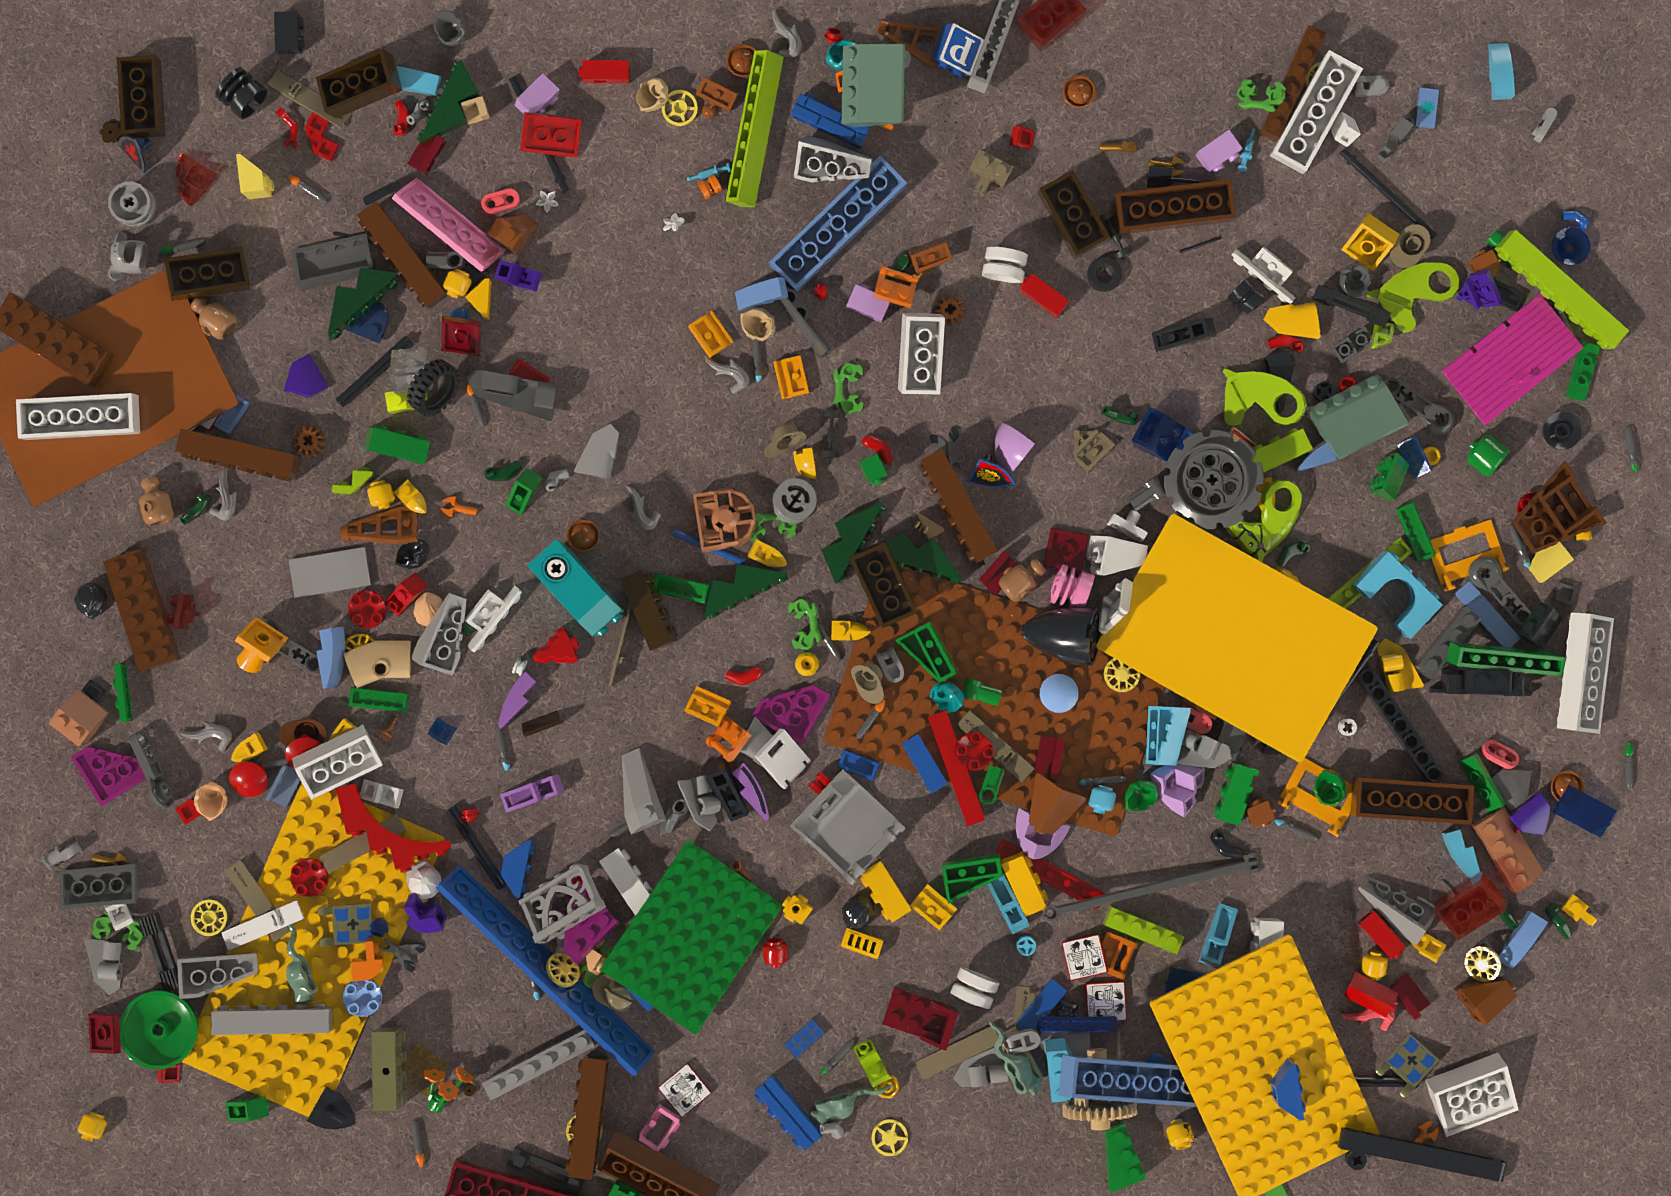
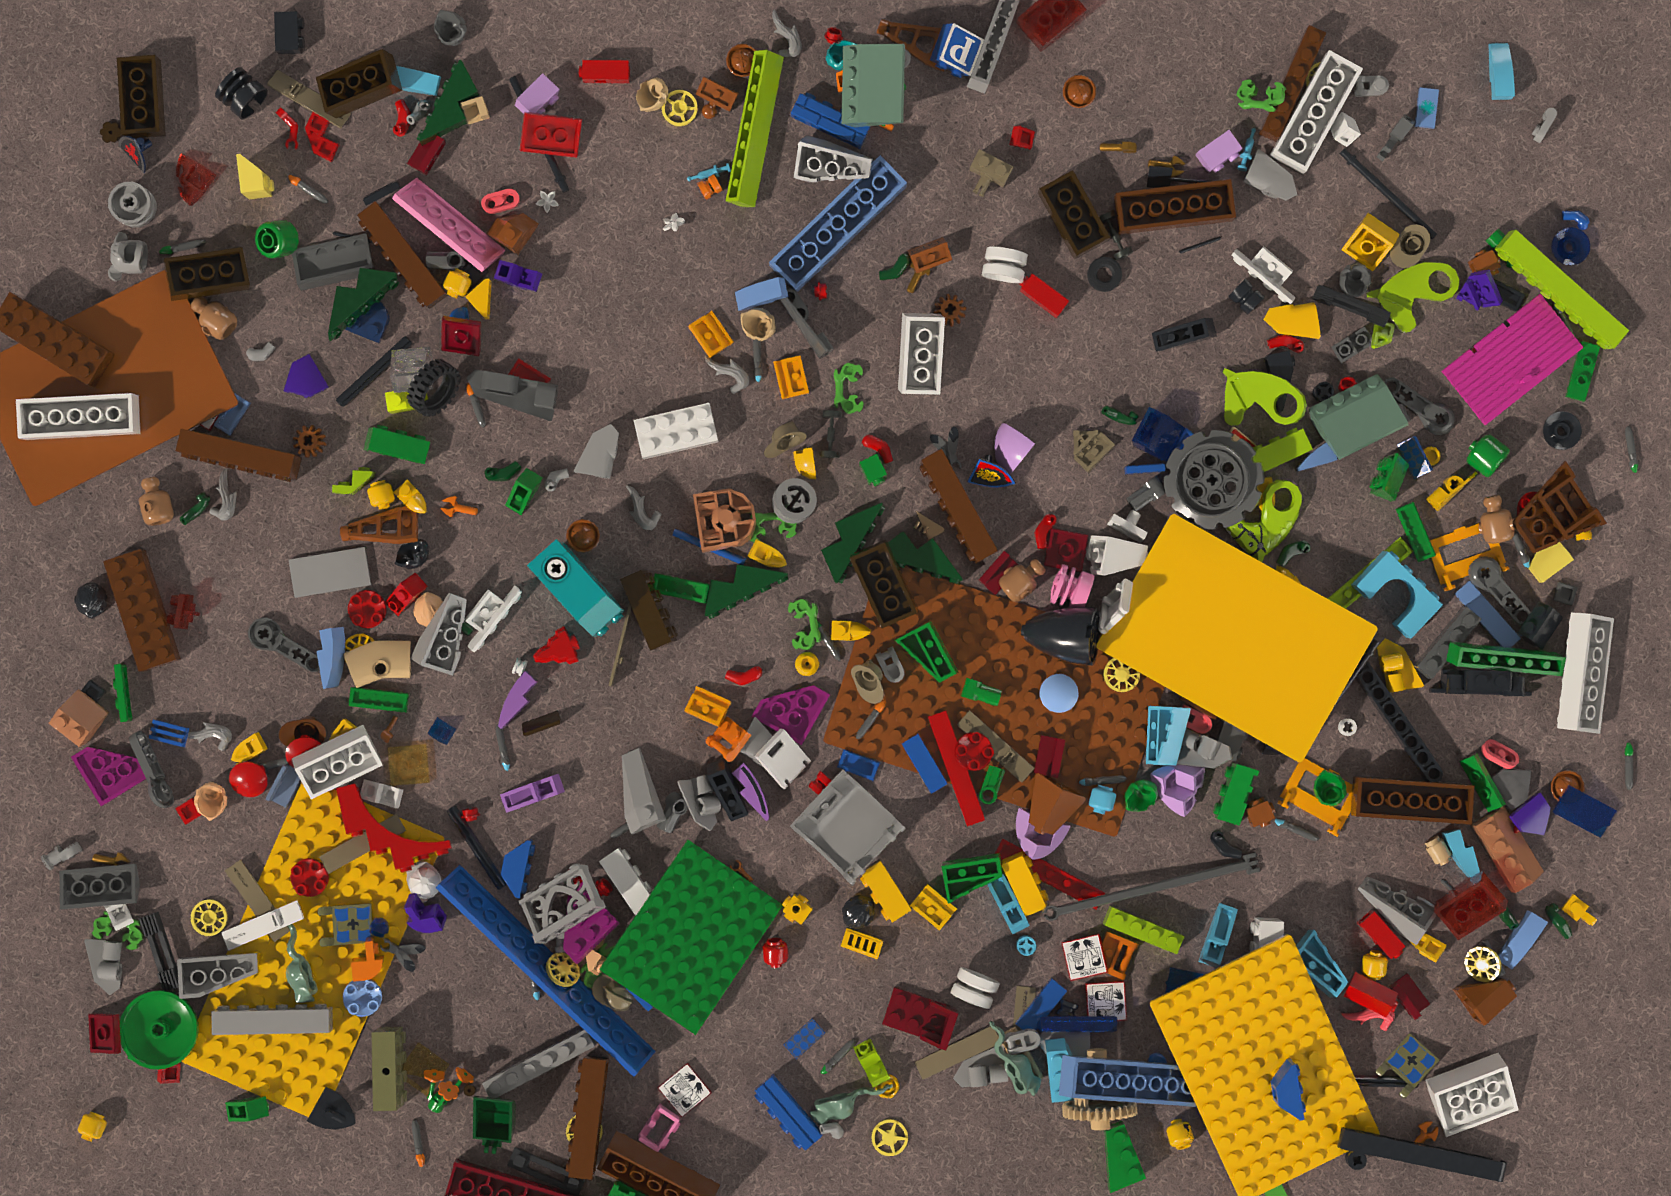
(155, 730): none -> blue tile
(259, 645): light orange plant -> none
(260, 354): none -> light grey arm
(276, 238): none -> green head
(408, 765): none -> clear yellow tile
(493, 1121): none -> dark green piece
(602, 889): none -> red plate
(676, 431): none -> white brick
(867, 305): lavender brick -> none
(894, 291): orange plate -> none
(947, 696): teal hair -> none
(1042, 530): none -> red arm
(1142, 469): none -> blue tile
(1270, 177): none -> light grey panel
(1320, 966): none -> medium azure wedge
(1438, 850): none -> tan brick
(1441, 497): none -> yellow panel
(1496, 523): none -> medium nougat piece

